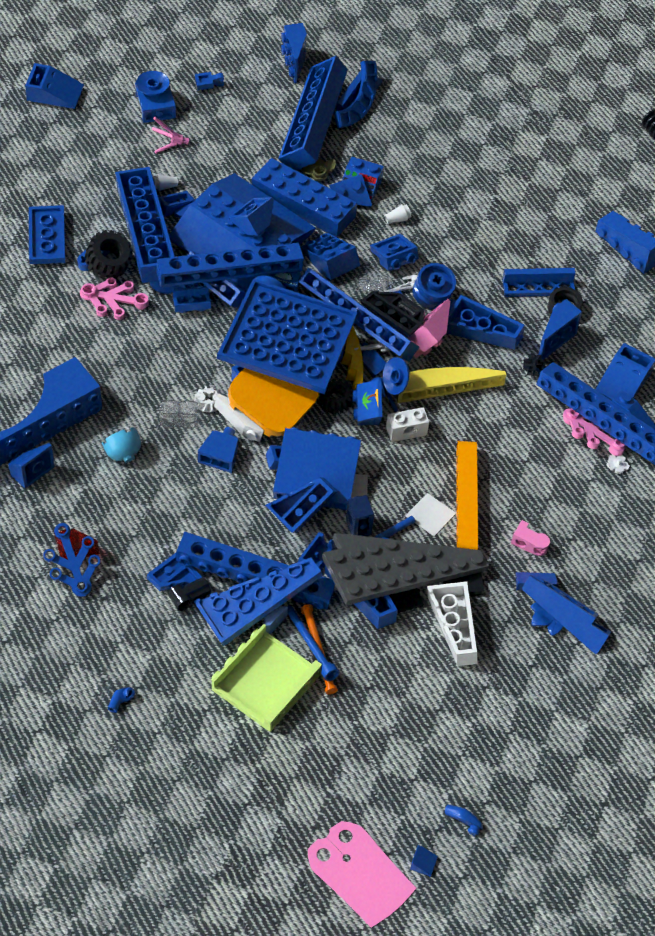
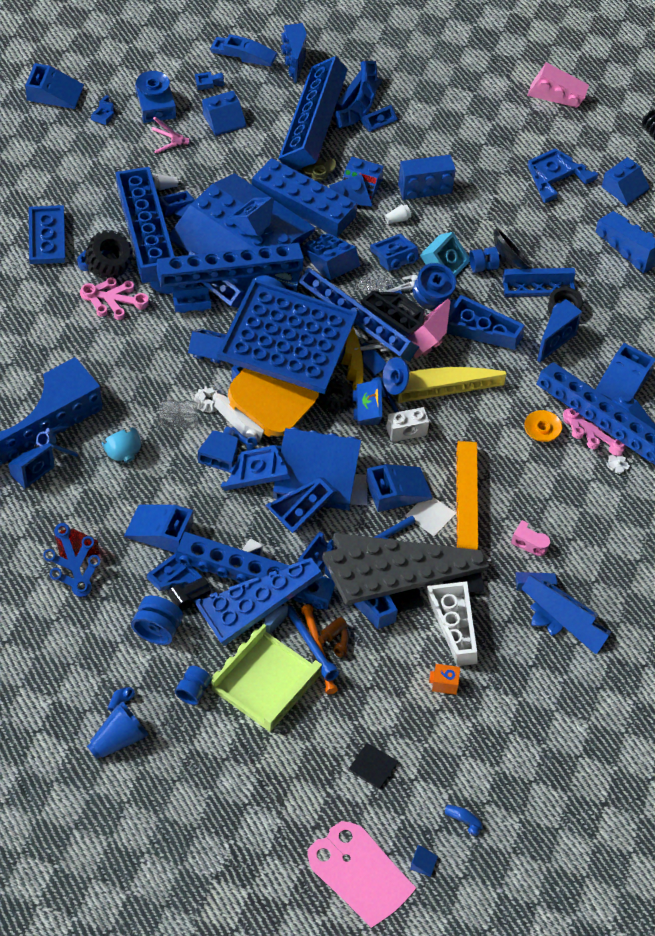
(48, 437): none -> blue plant
(104, 112): none -> blue slope
(116, 732): none -> blue cone
(157, 620): none -> blue wheel
(160, 525): none -> blue slope
(193, 684): none -> blue wheel
(206, 344): none -> blue slope
(223, 113): none -> blue slope
(246, 49): none -> blue slope
(250, 442): none -> blue piece
(253, 547): none -> white slope
(256, 468): none -> blue wing
(337, 627): none -> reddish brown plant
(359, 516): dark blue brick -> none
(373, 766): none -> black piece
(379, 118): none -> blue slope
(397, 486): none -> blue slope
(426, 177): none -> blue brick
(445, 679): none -> orange brick
(446, 251): none -> medium azure slope
(484, 259): none -> blue wheel
(508, 251): none -> black dish
(533, 364): black gear -> none
(543, 420): none -> light orange dish
(553, 167): none -> blue wing
(558, 87): none -> bright pink wedge
(625, 181): none -> blue slope

